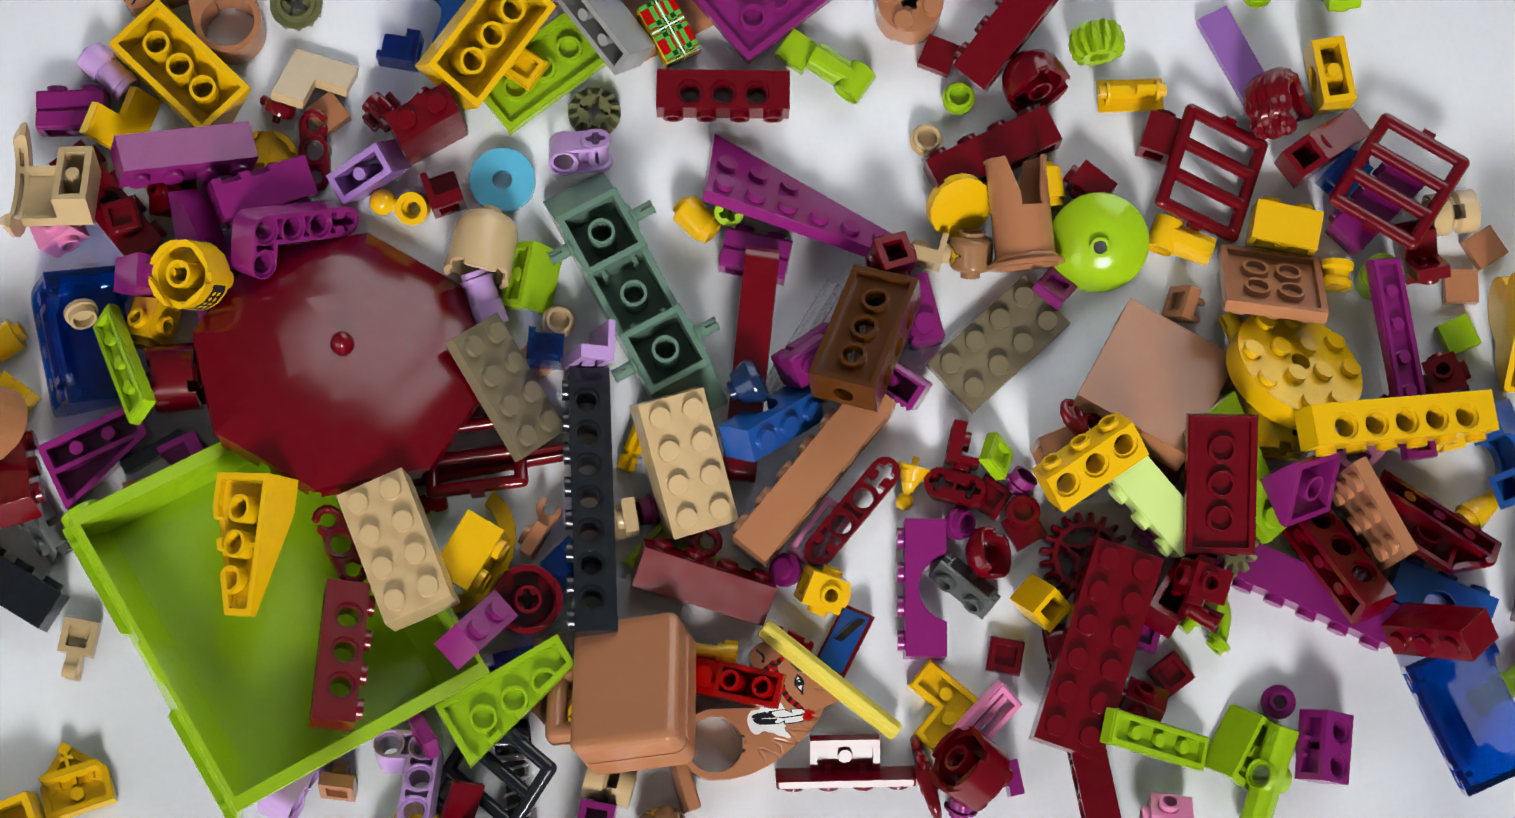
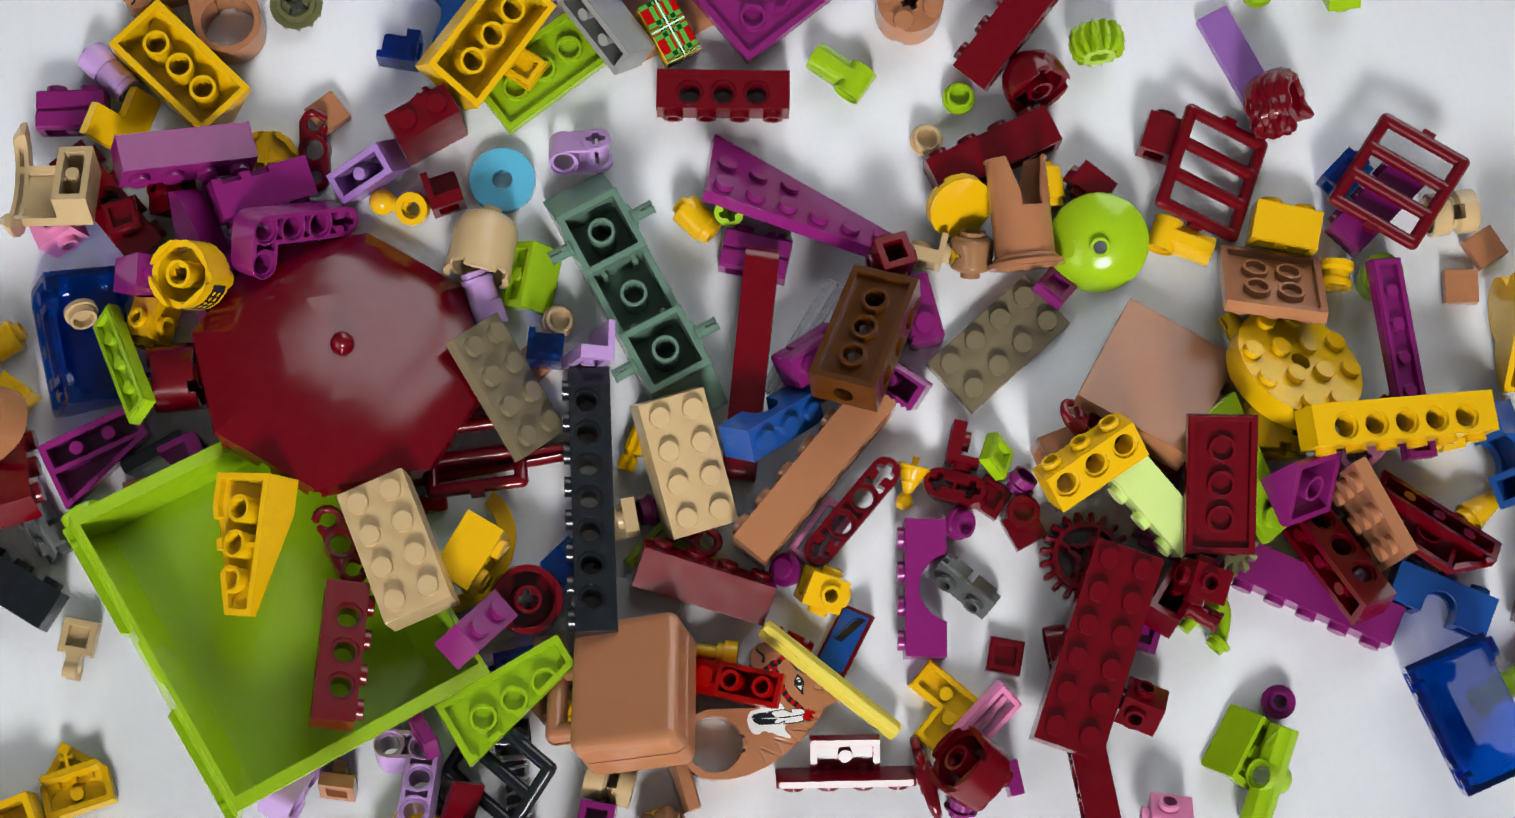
(278, 109): dark red piece -> none
(311, 71): tan tile -> none
(376, 107): dark red gear -> none
(534, 537): nougat plate -> none
(587, 98): olive gear -> none
(747, 383): dark blue cone -> none
(796, 51): lime tile -> none
(937, 56): dark red tile -> none
(988, 553): dark red hair -> none
(1040, 602): yellow brick -> none
(1130, 95): yellow hinge -> none
(1154, 739): lime tile -> none
(1170, 673): dark red tile -> none
(1182, 303): nougat tile -> none
(1321, 147): dark red slope -> none
(1324, 746): magenta brick -> none
(1329, 75): yellow brick -> none
(1424, 263): dark red brick -> none
(1440, 631): dark red brick -> none
(1445, 374): dark red brick -> none
(1458, 335): lime tile -> none

